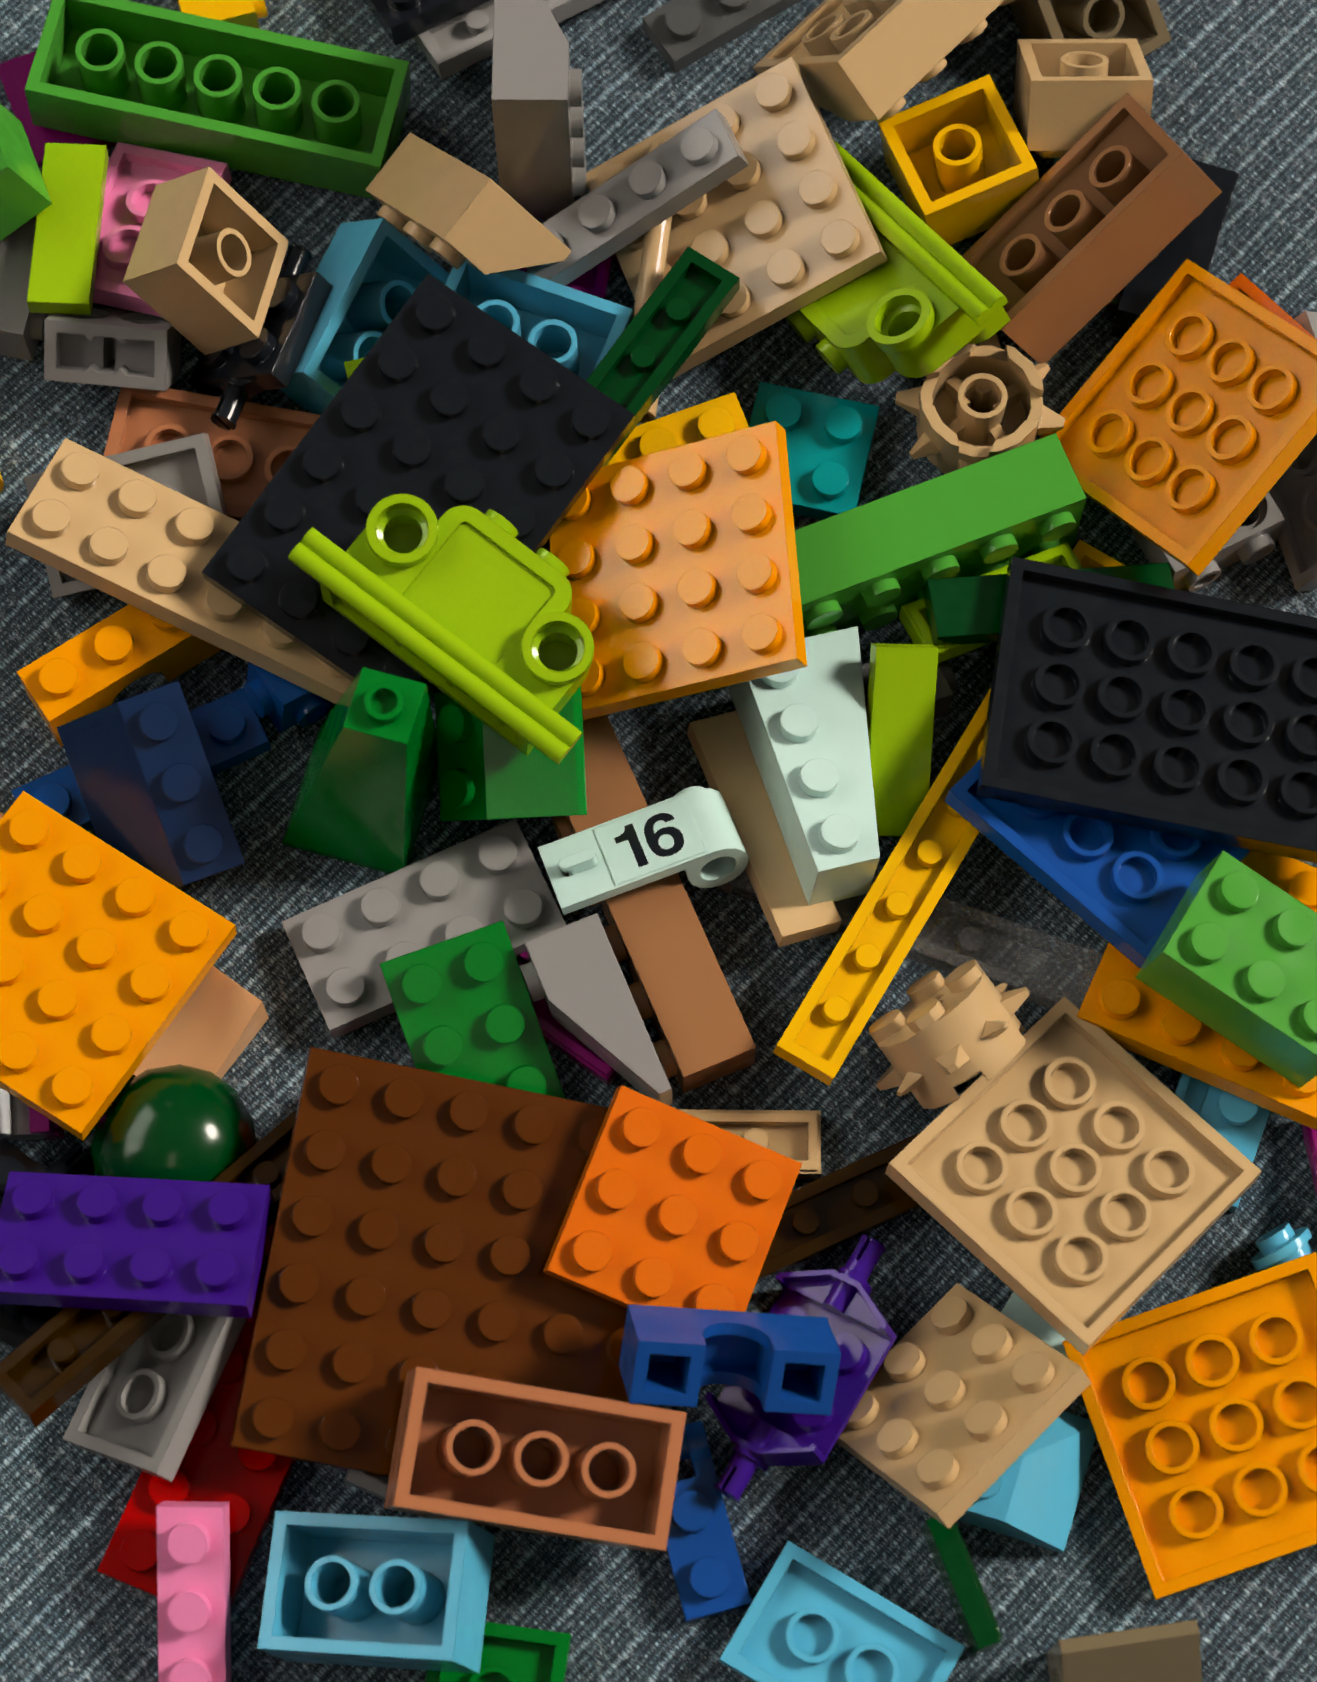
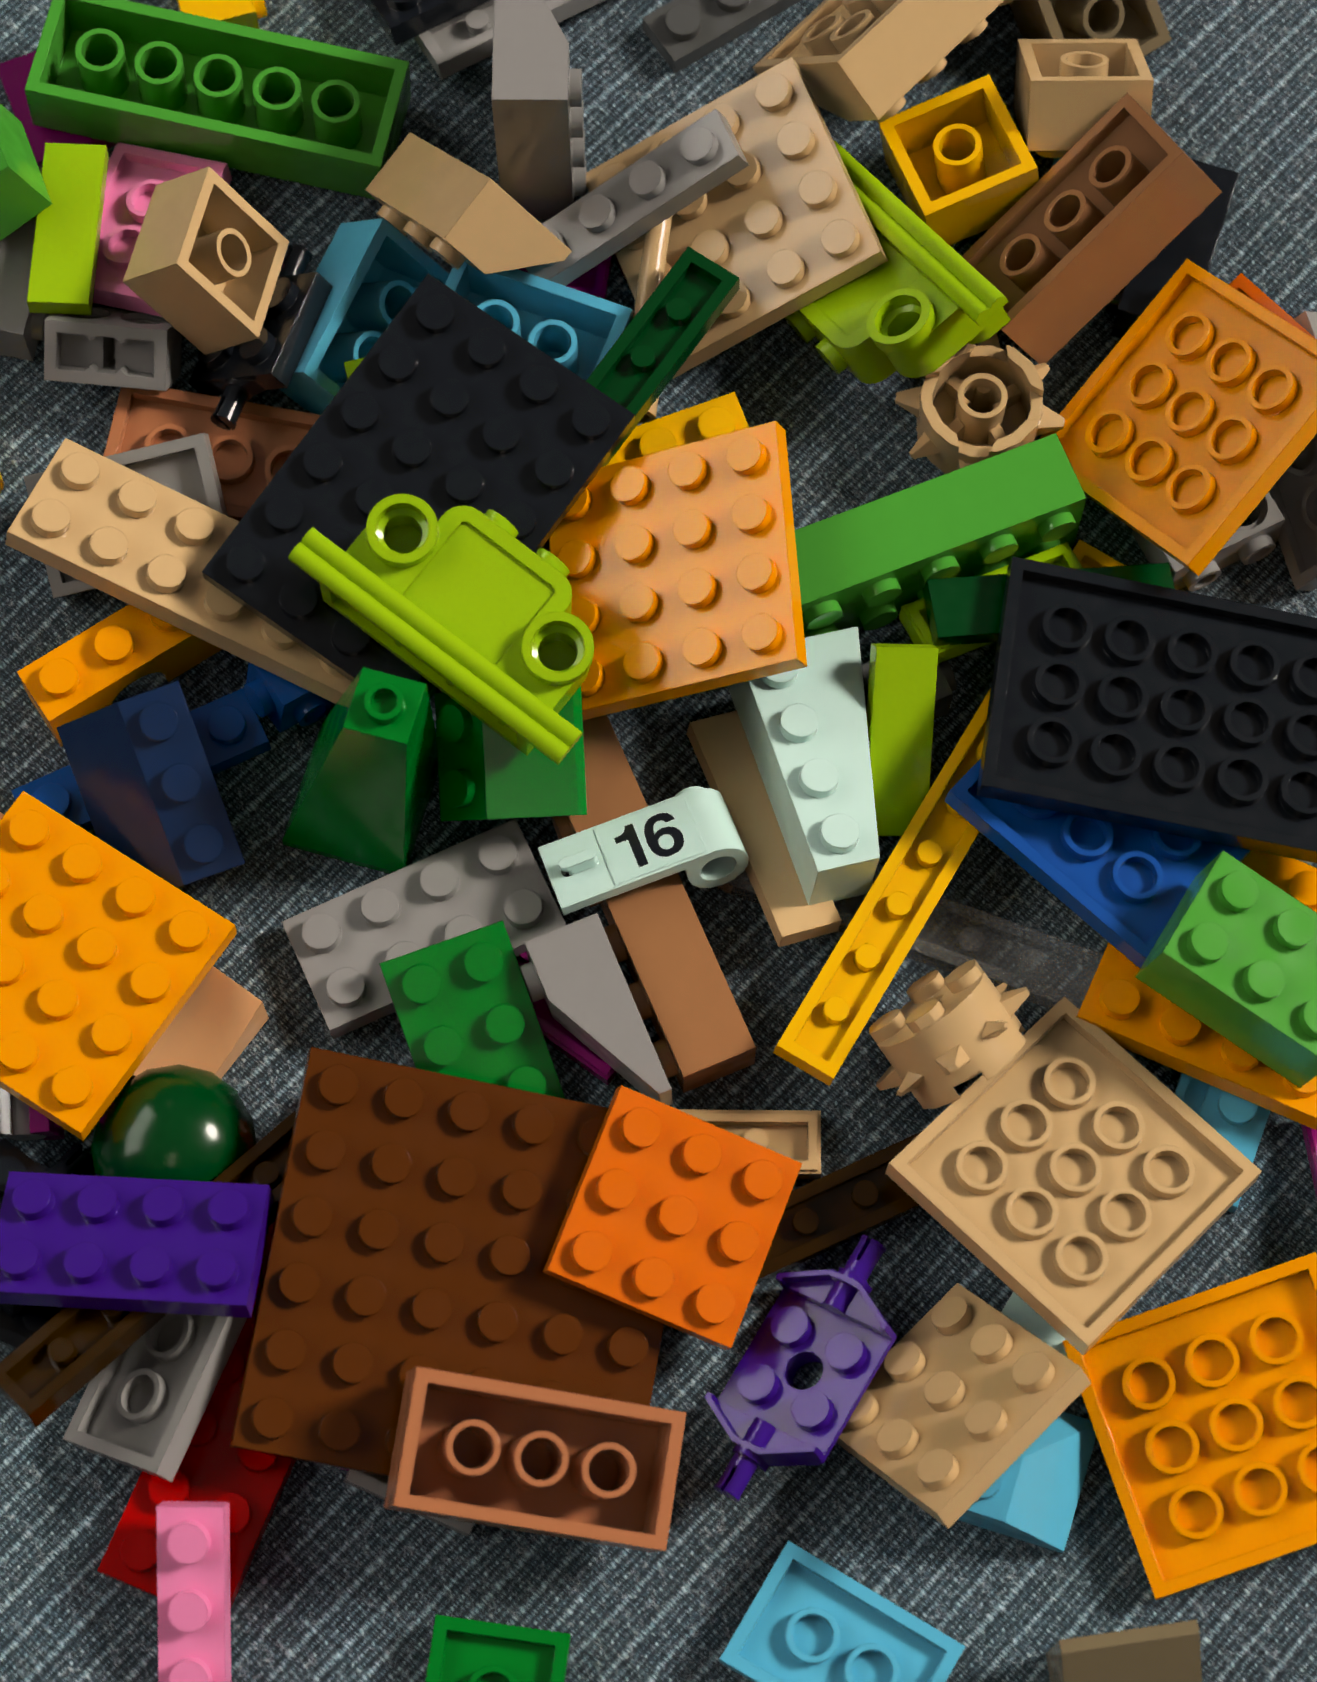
(377, 1591): medium azure brick -> none
(702, 1540): blue plate -> none
(777, 1357): blue arch -> none
(825, 446): teal plate -> none
(963, 1586): dark green tile -> none
(1281, 1246): medium azure plate -> none

